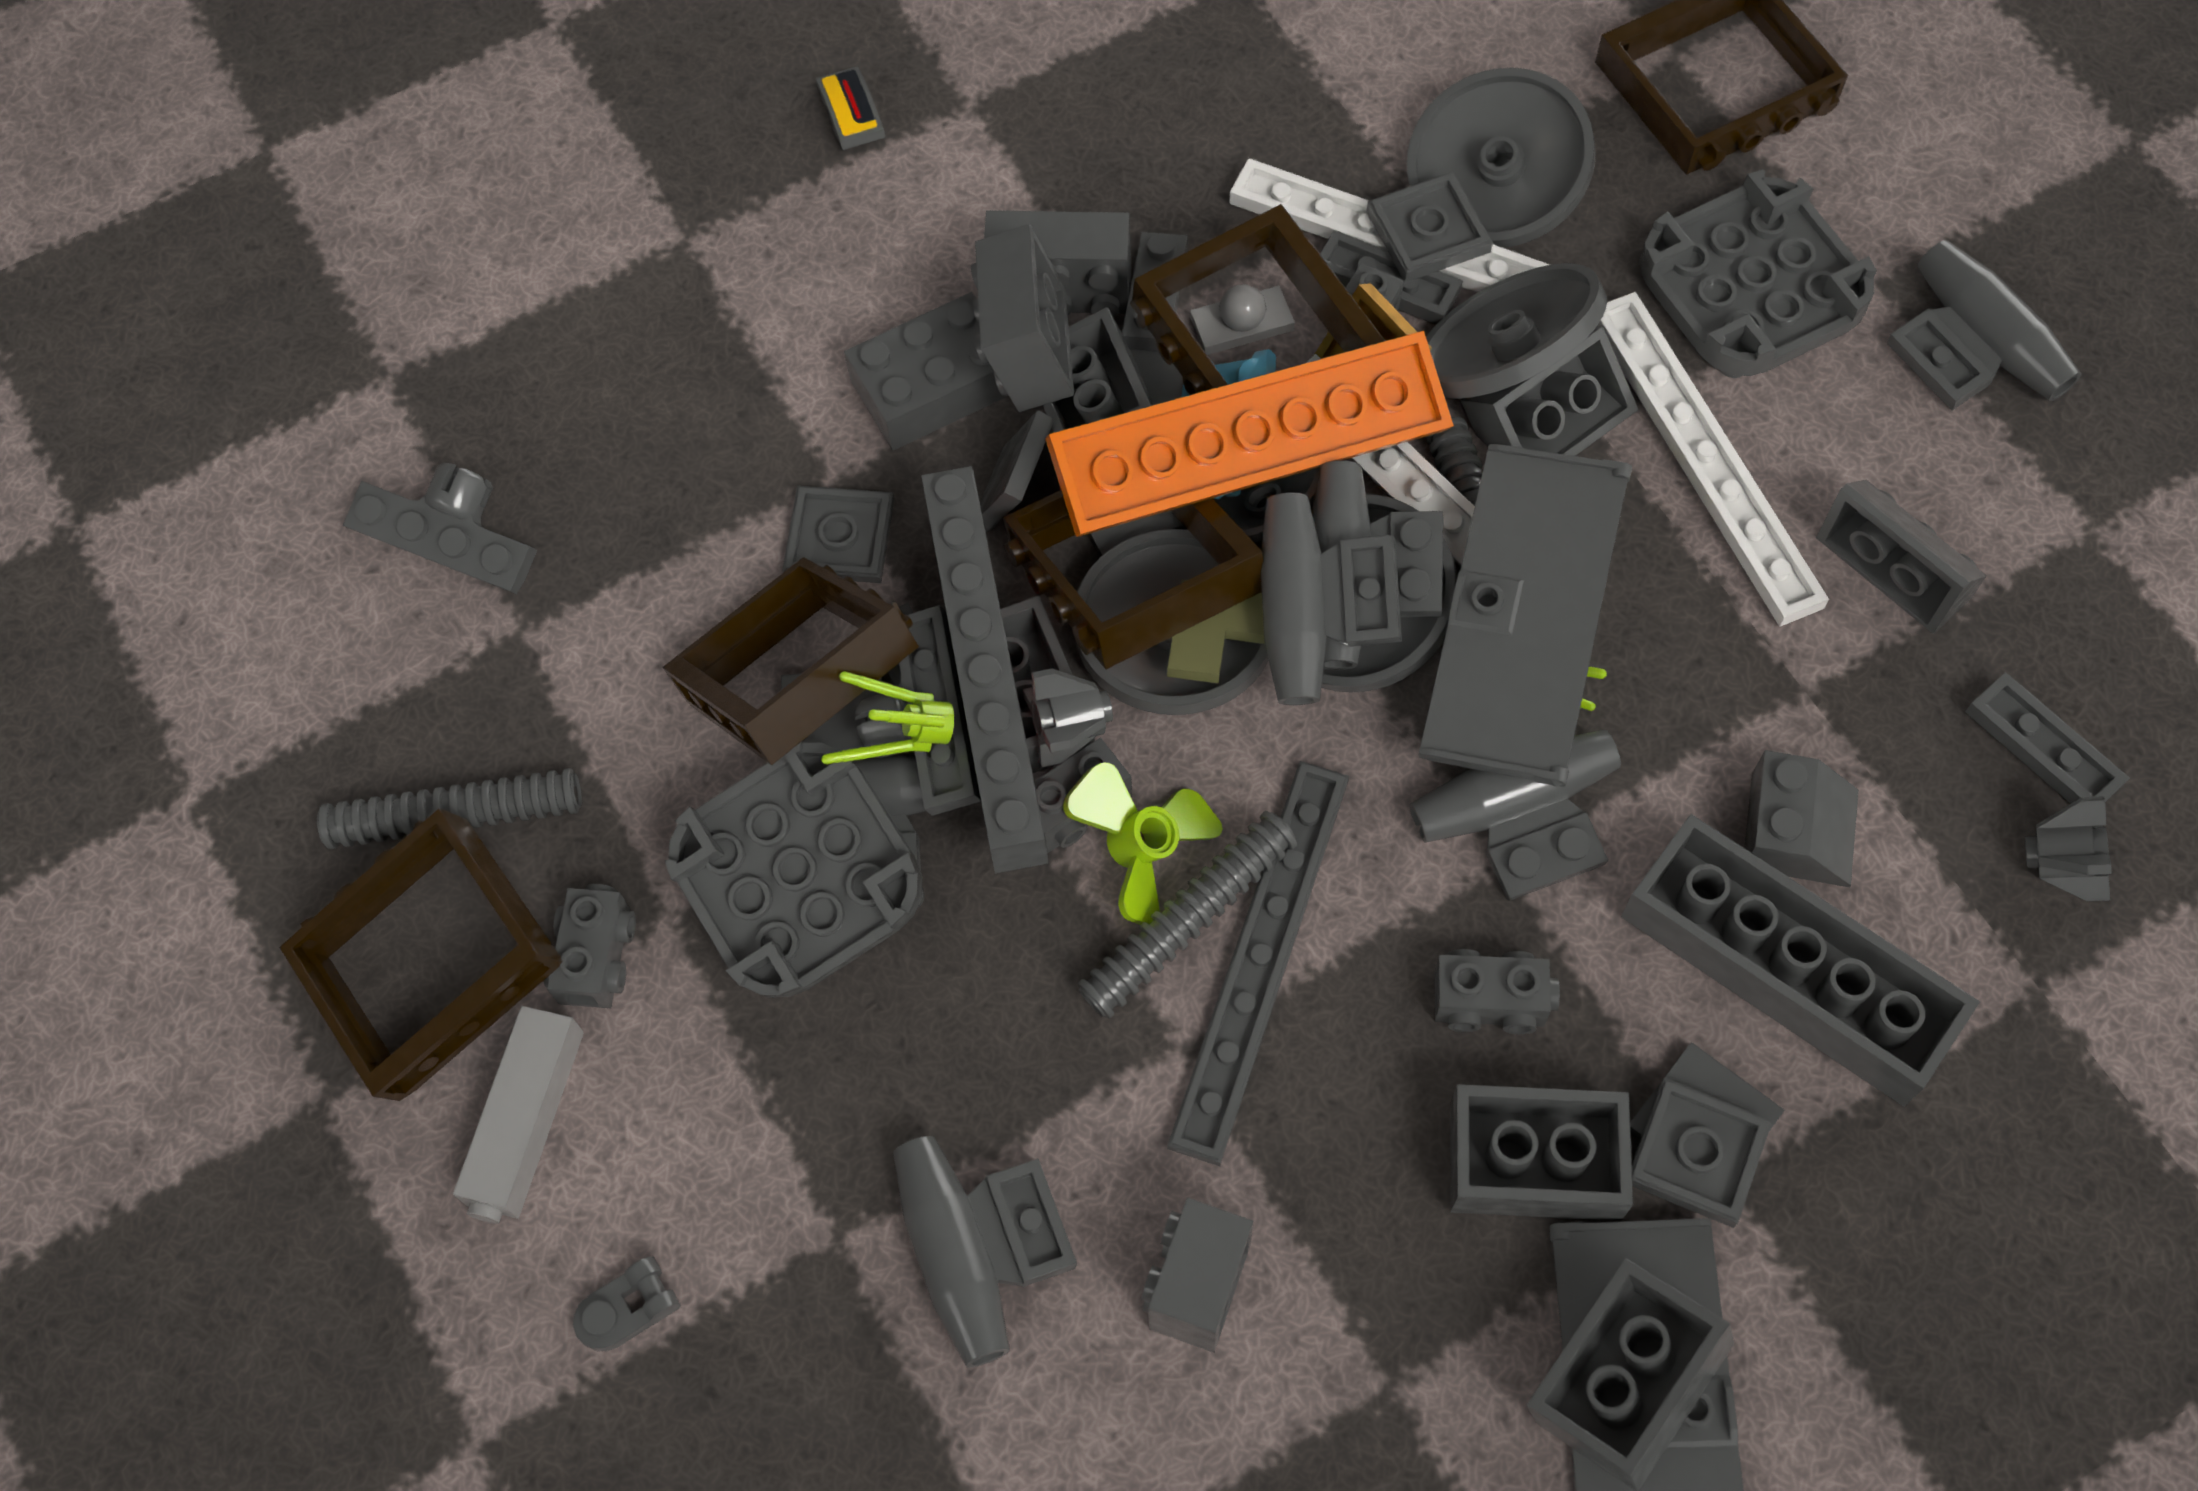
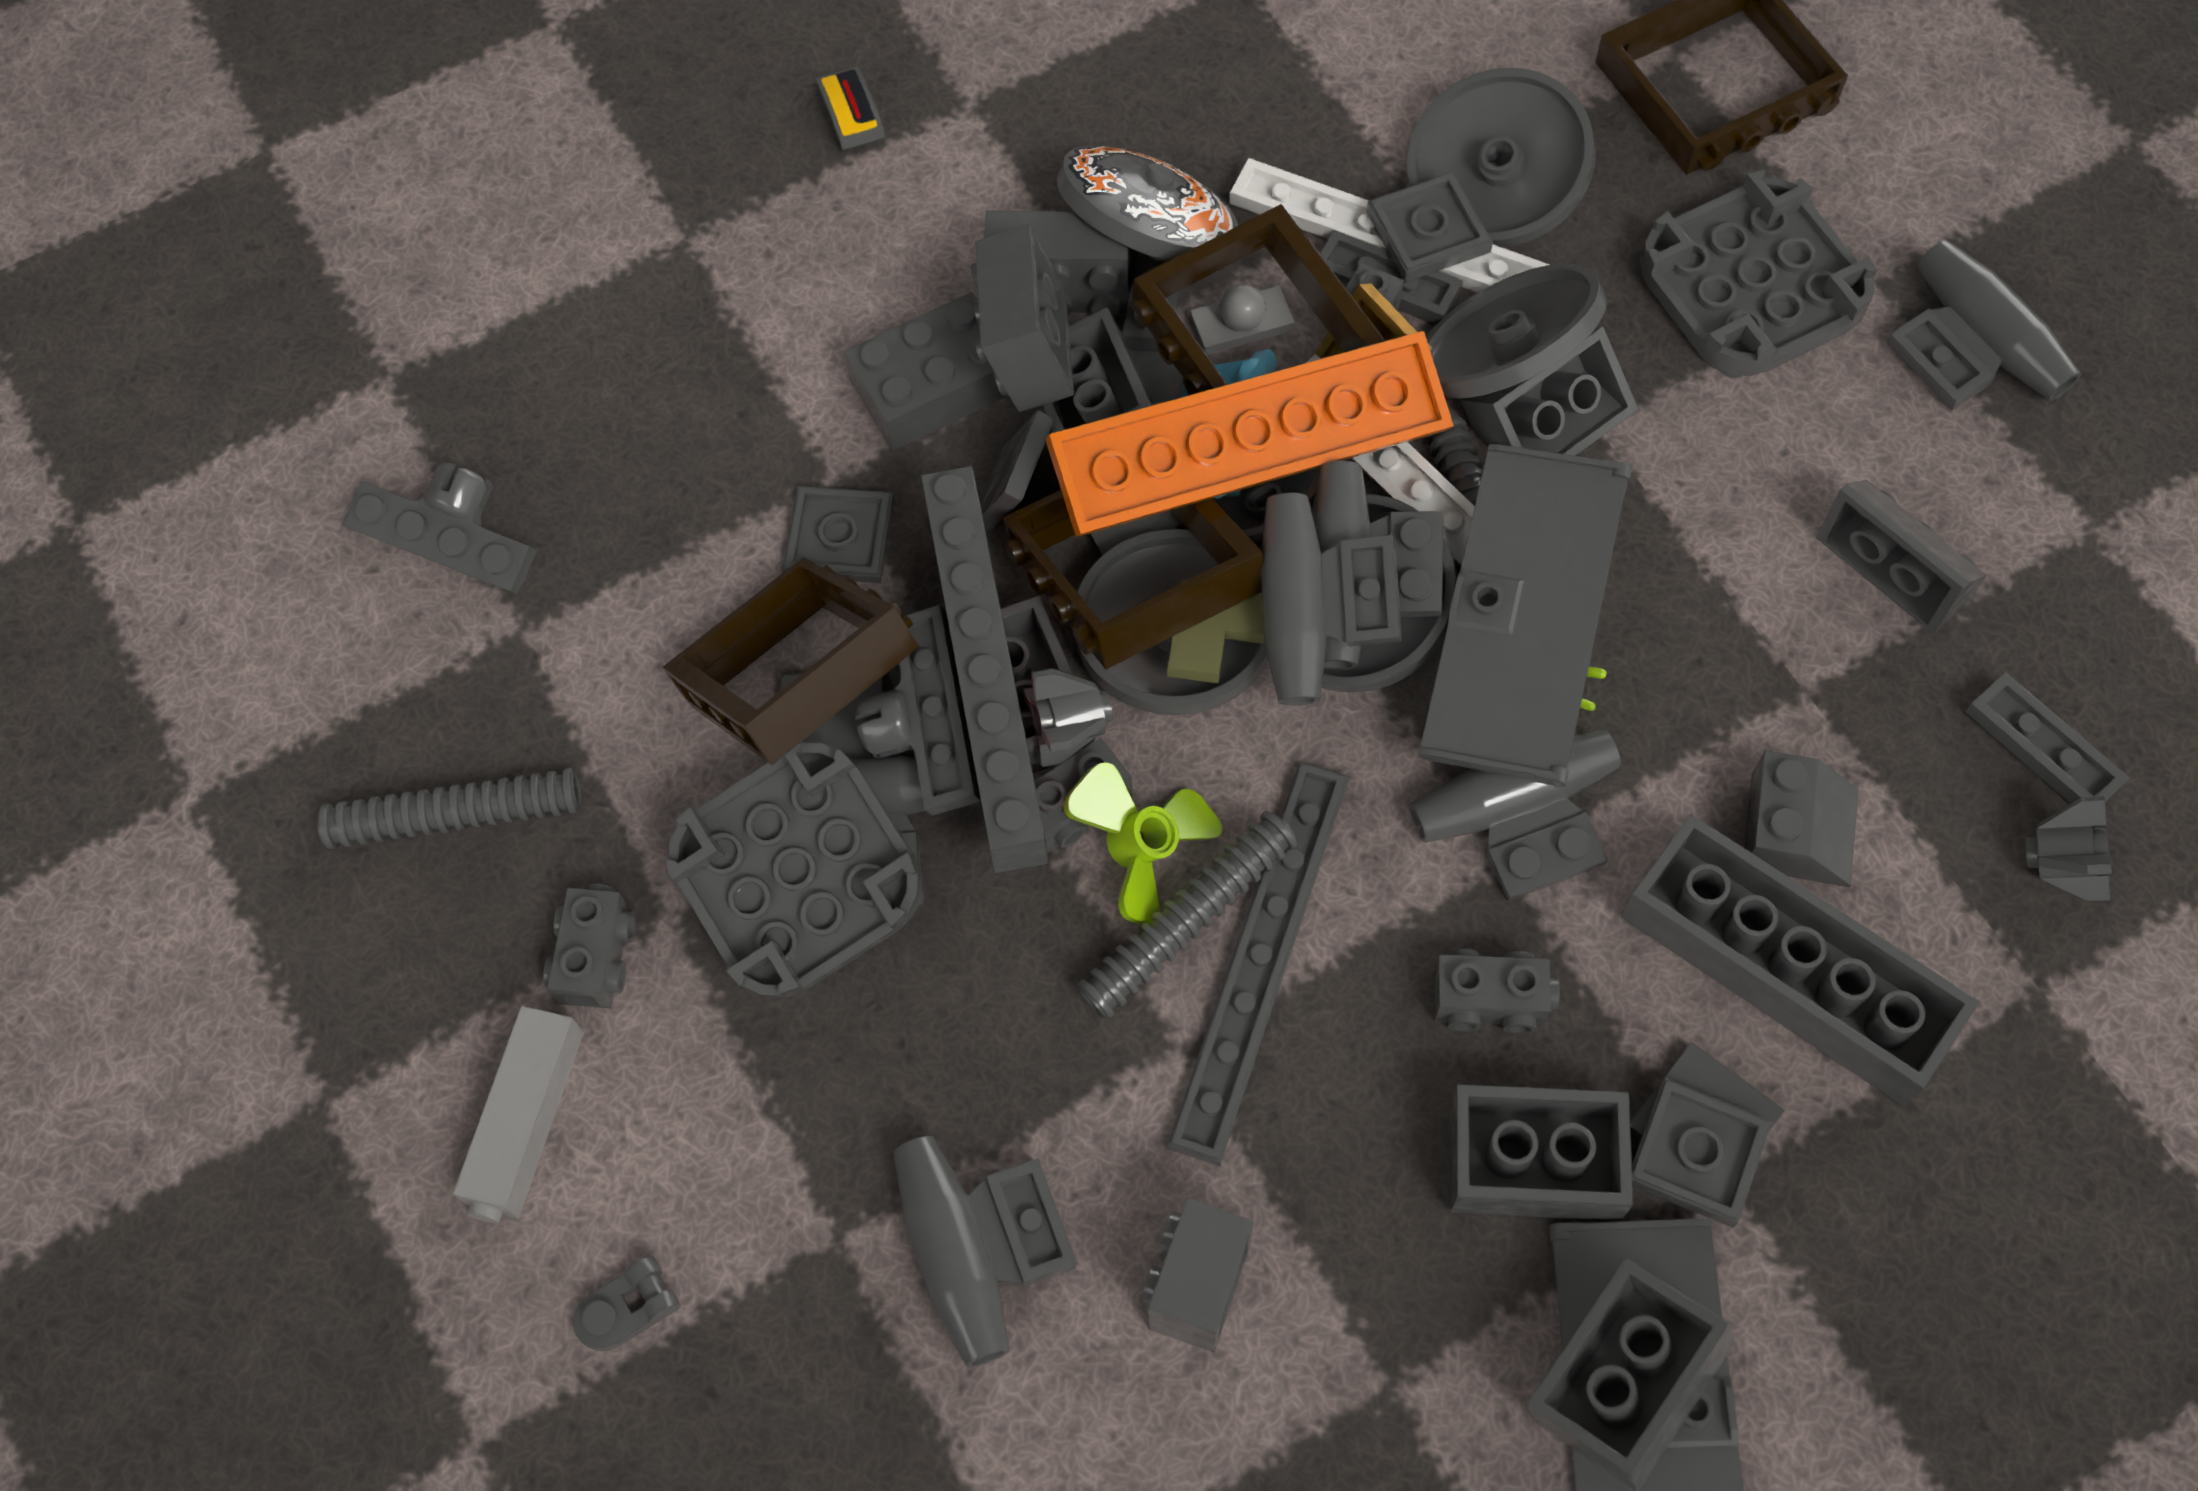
(466, 1017): dark brown window -> none
(922, 720): lime plant -> none
(1141, 200): none -> dish
(1711, 463): white plate -> none

